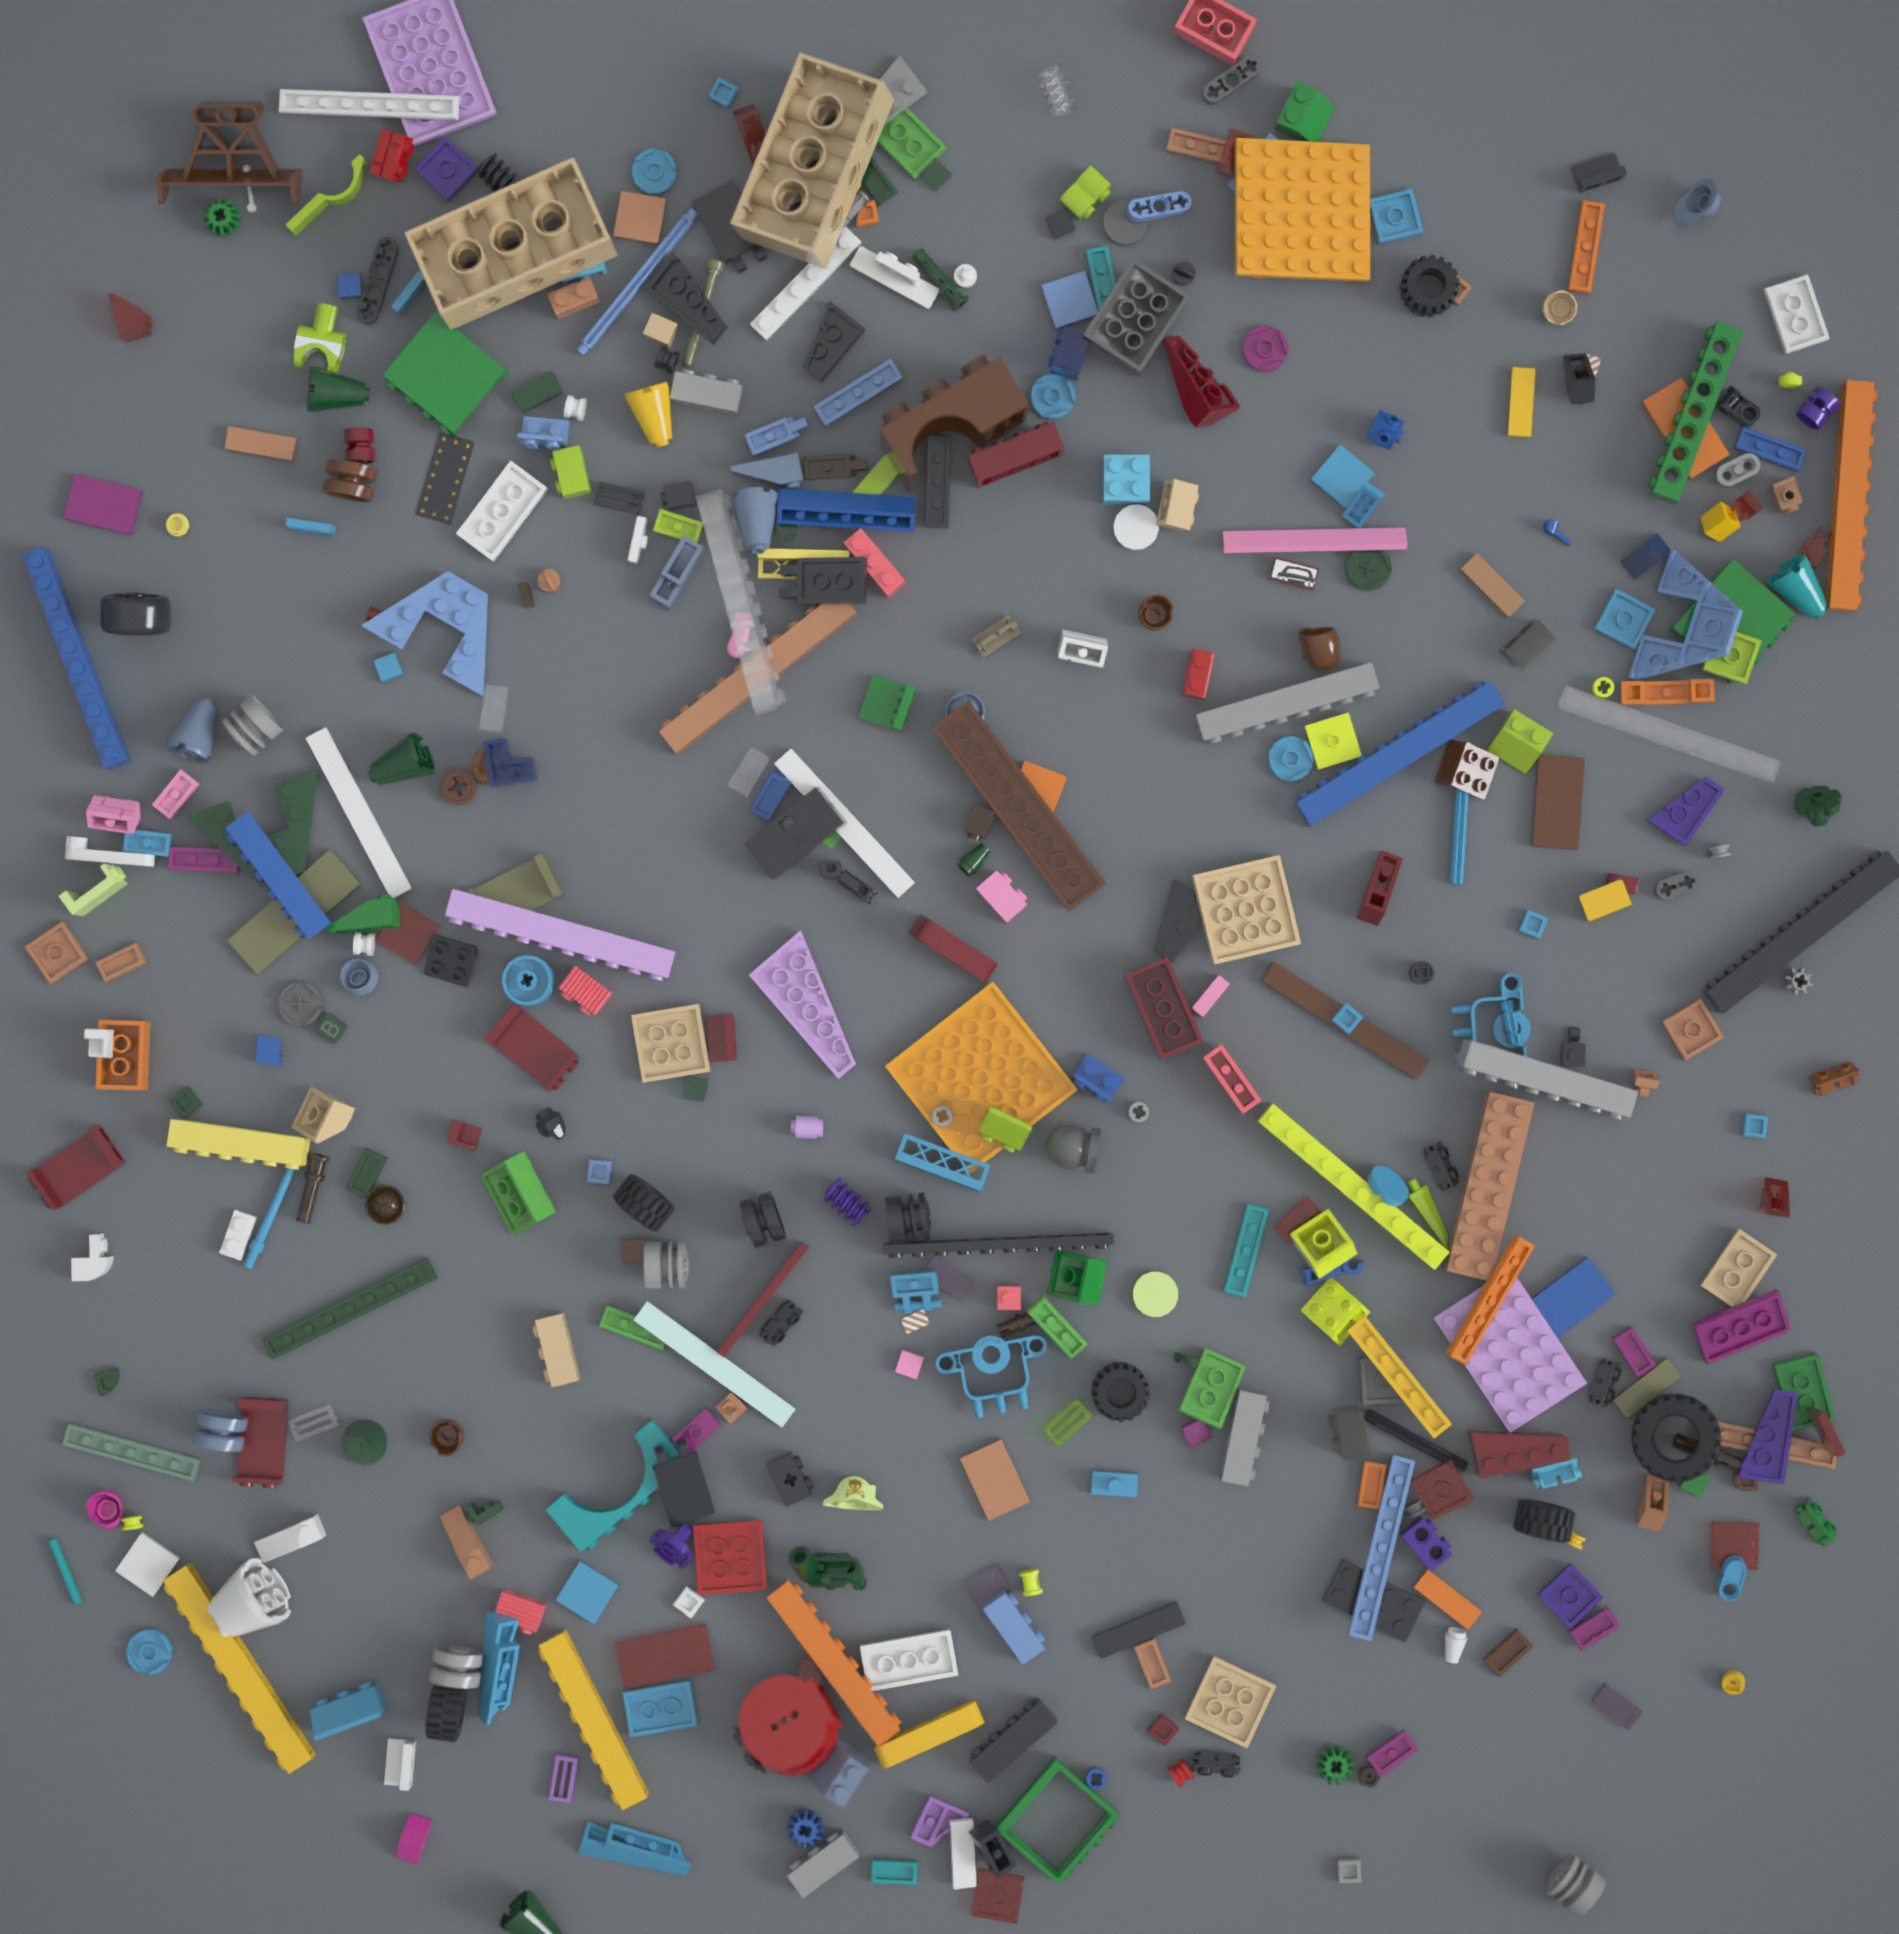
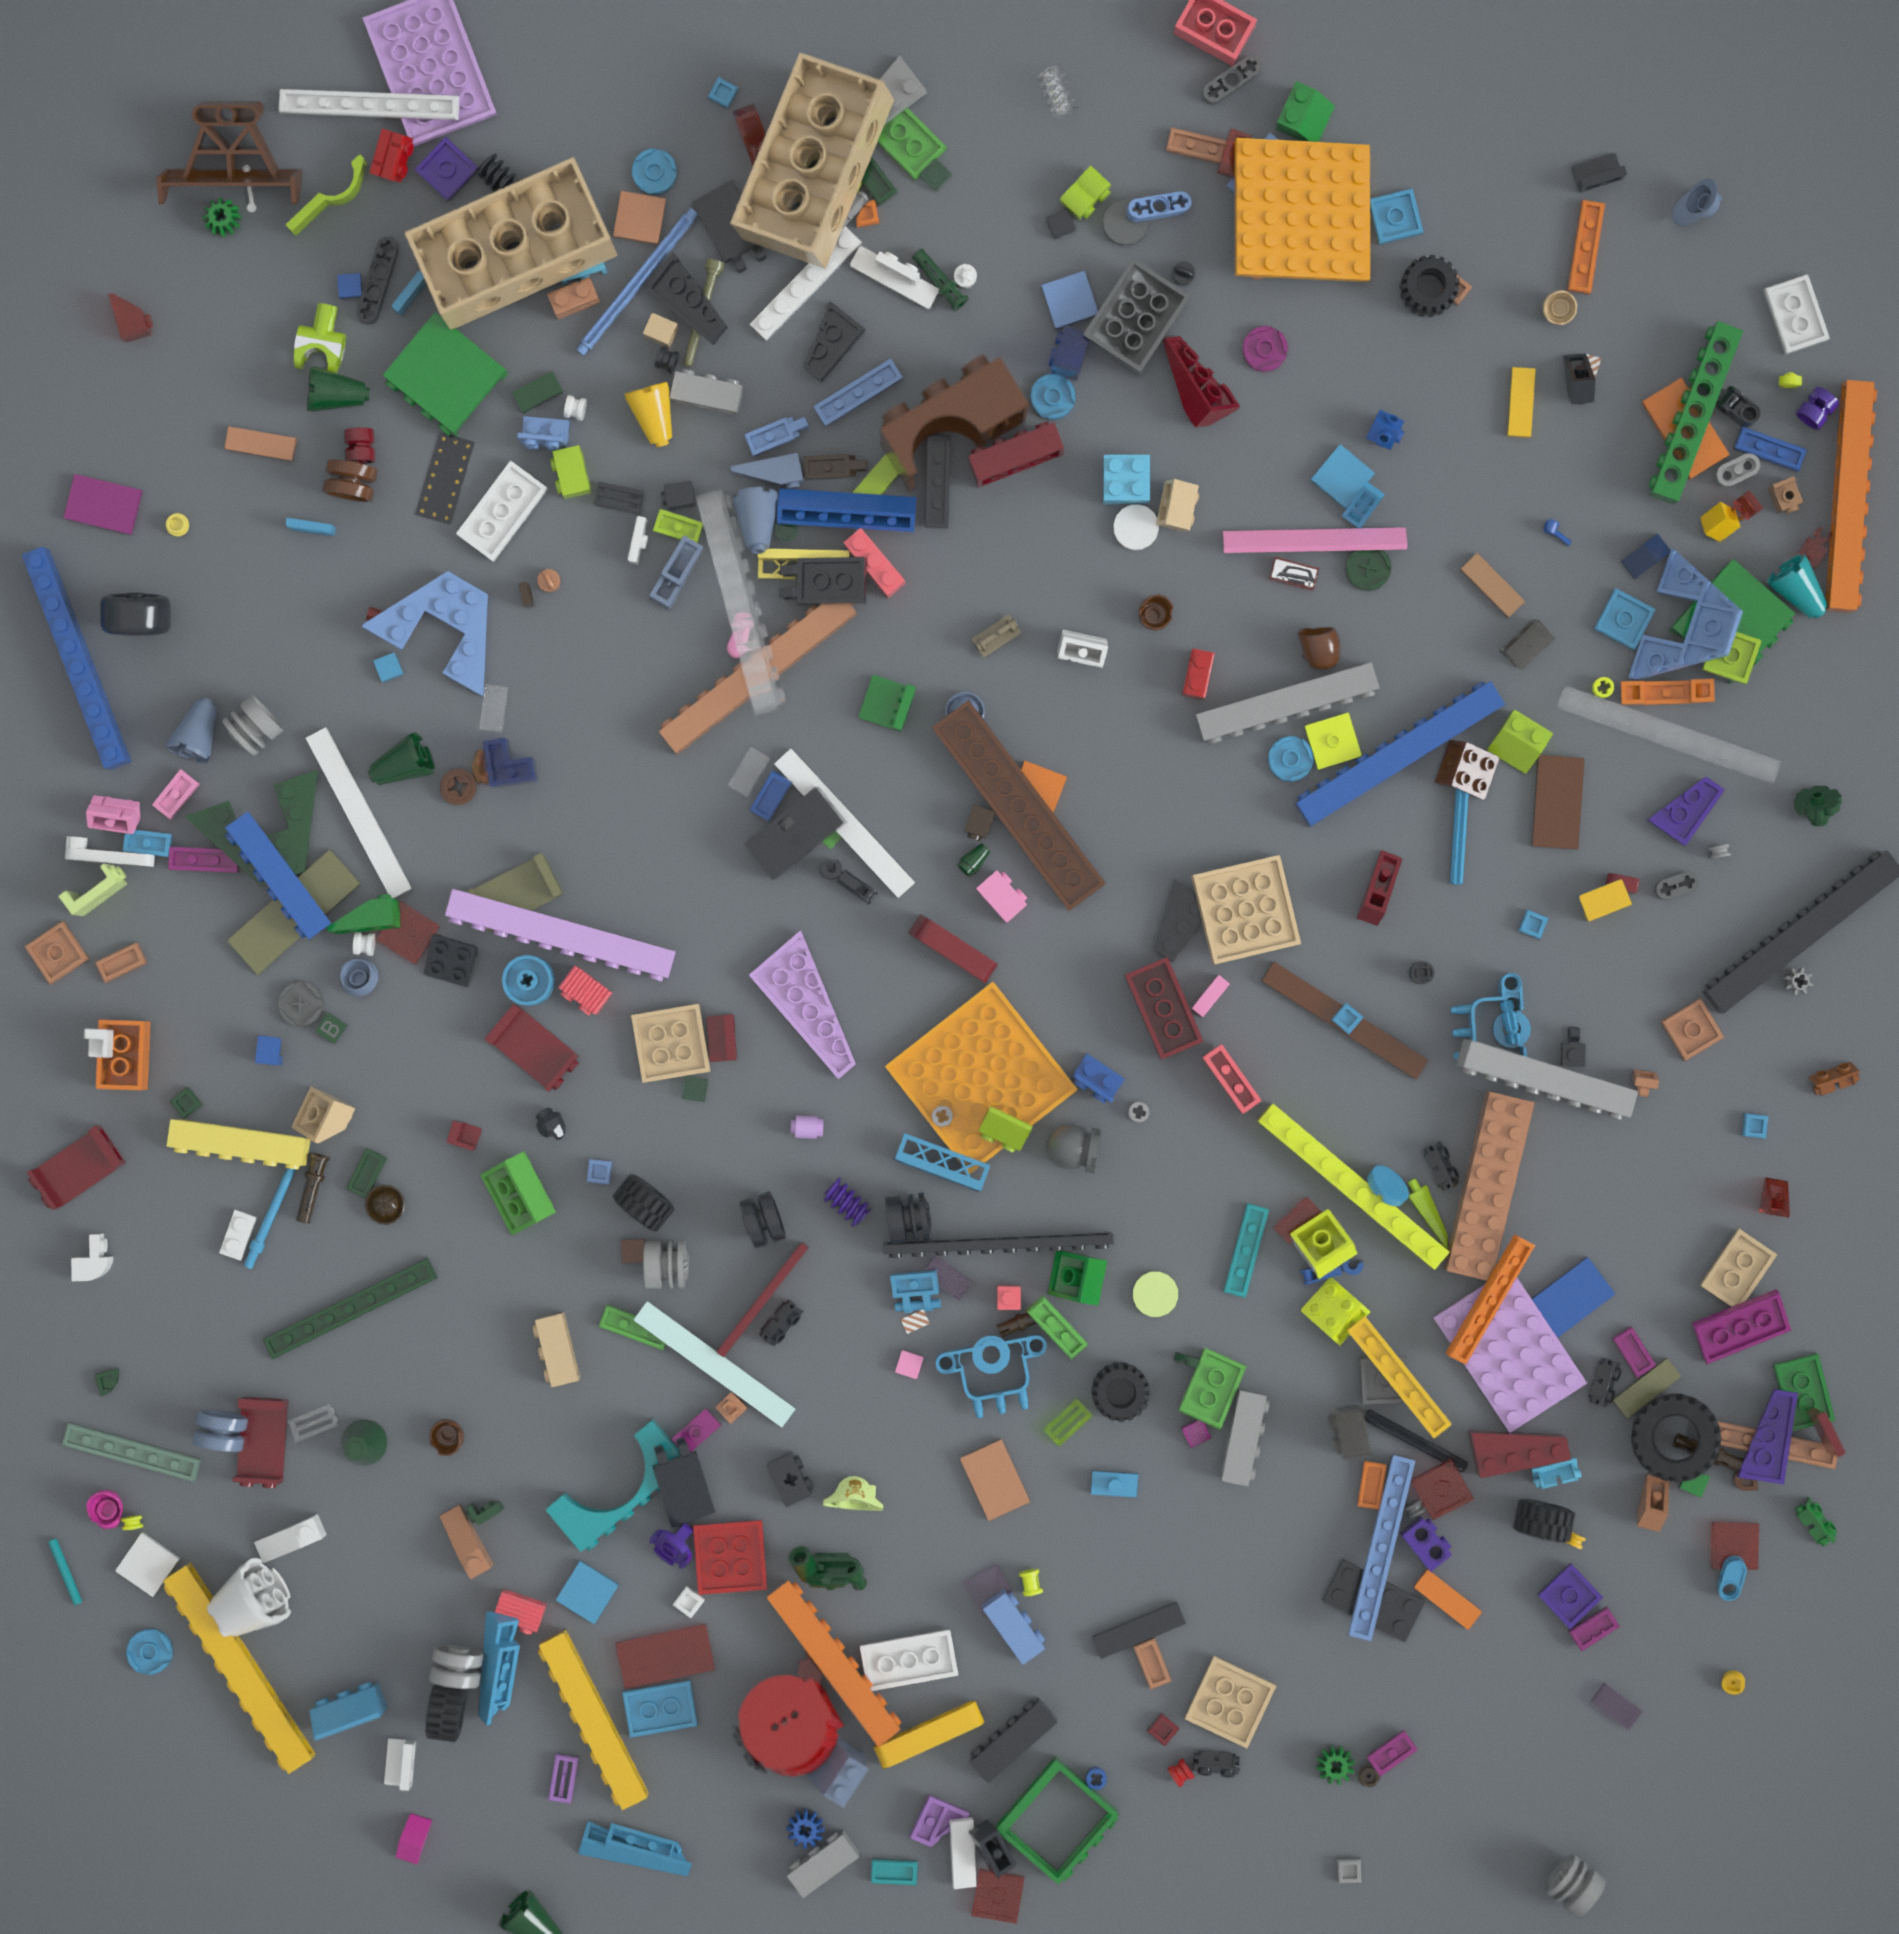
(1101, 273): teal tile -> none
(1454, 1643): white cone -> none
(1507, 1652): reddish brown tile -> none

